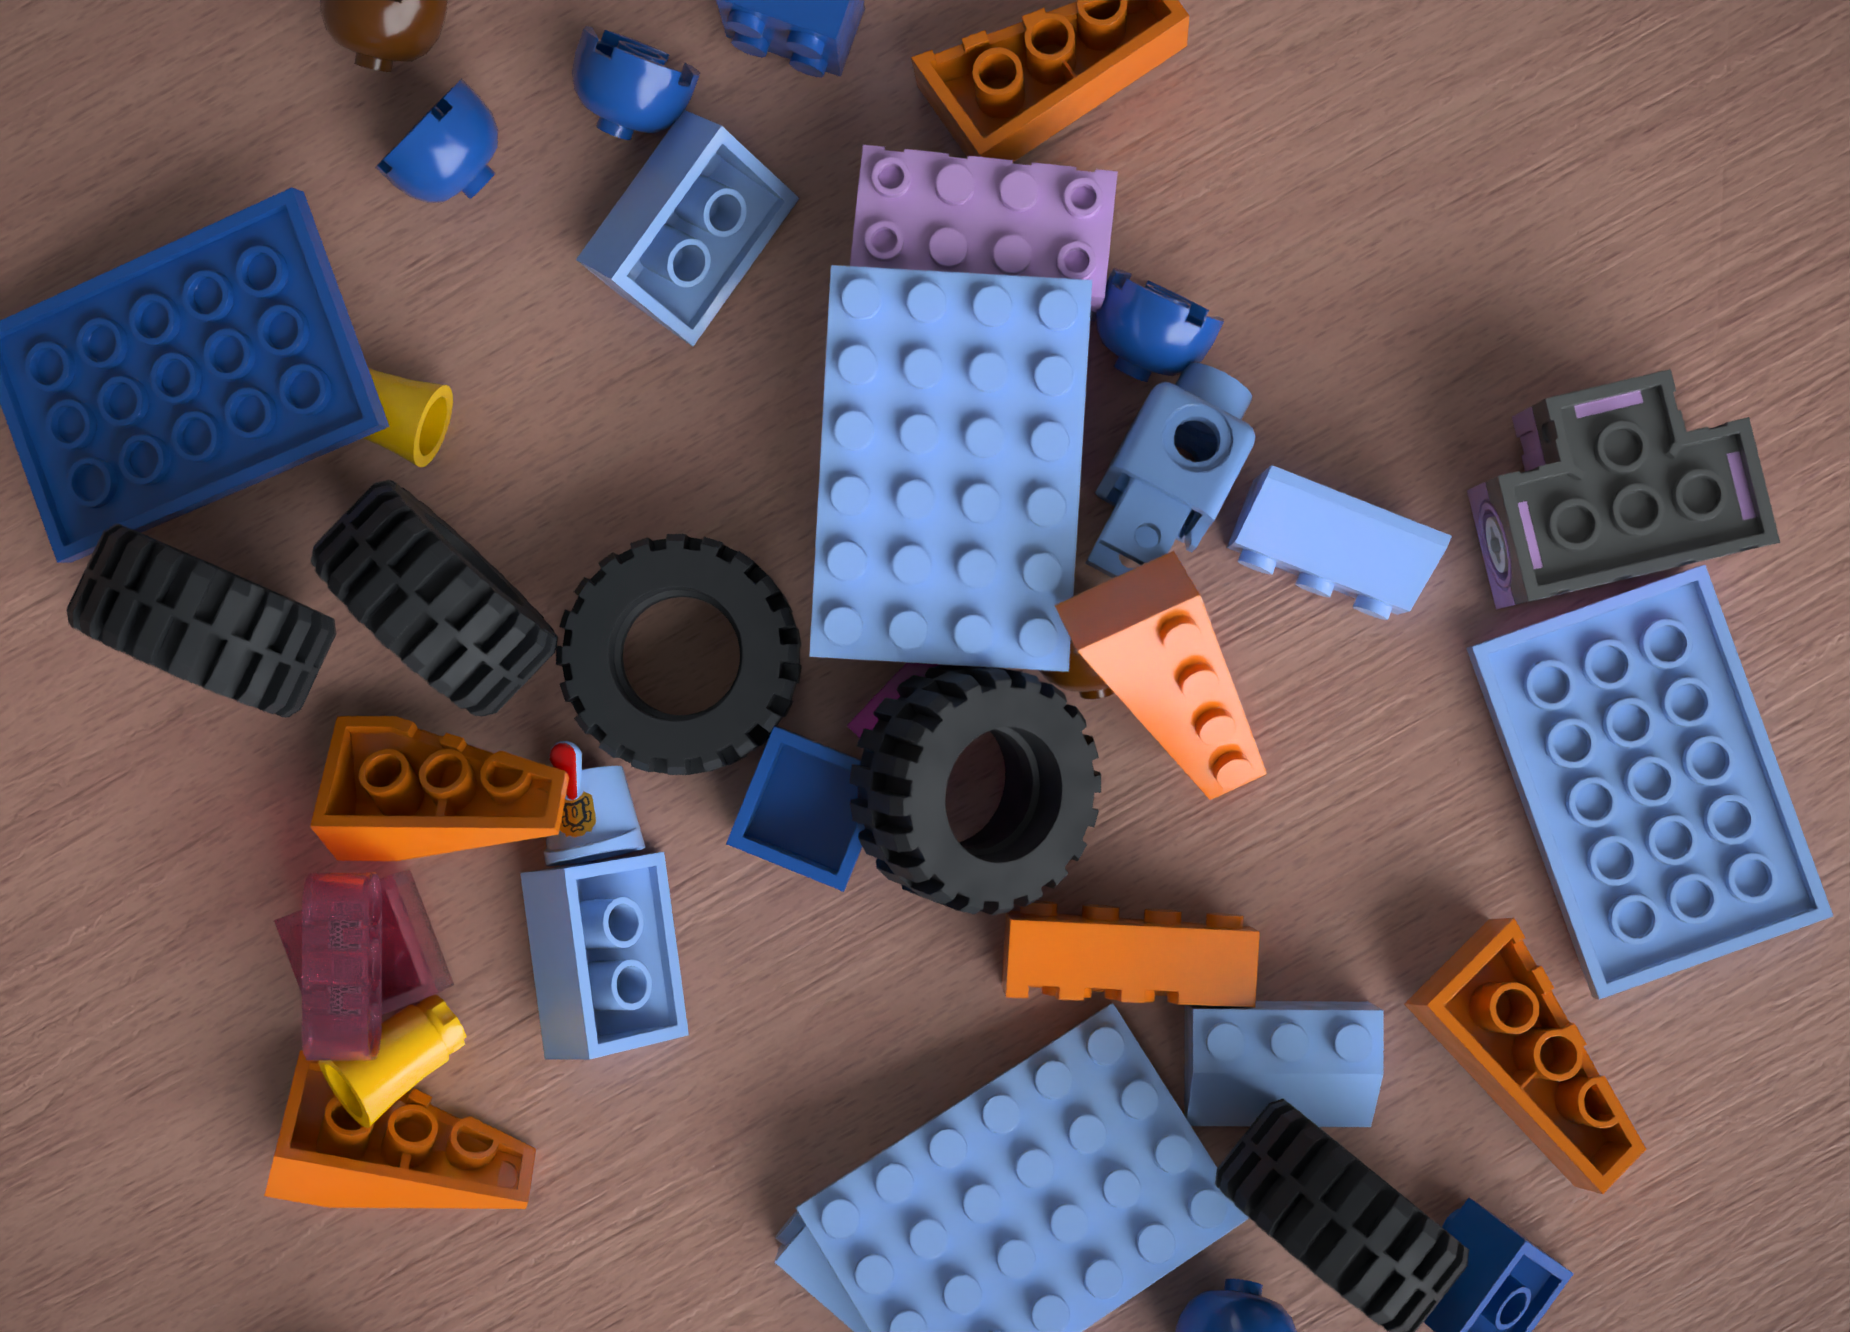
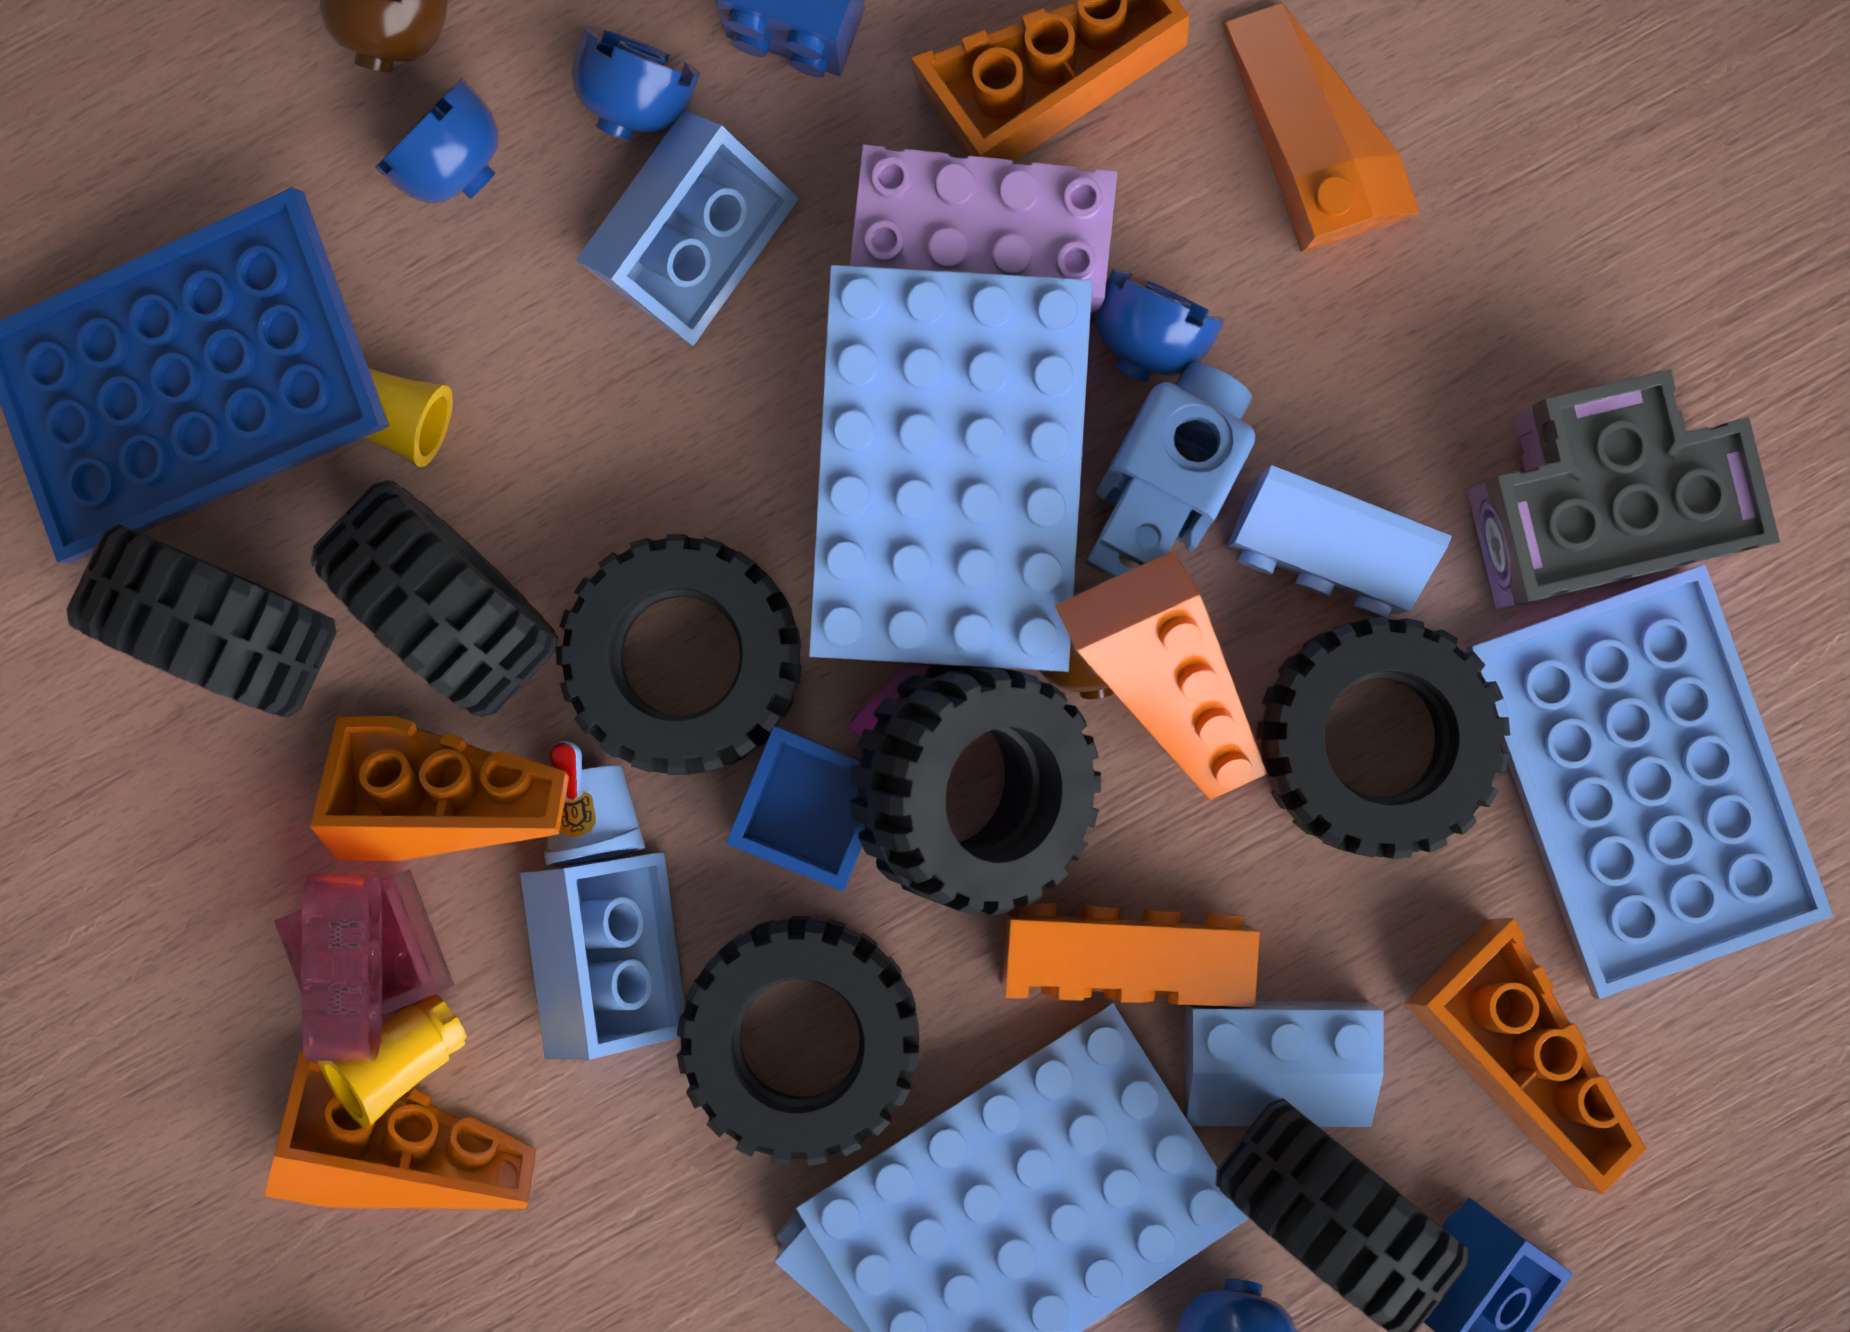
(780, 1122): none -> black tyre
(1322, 143): none -> orange wedge
(1464, 728): none -> black tyre

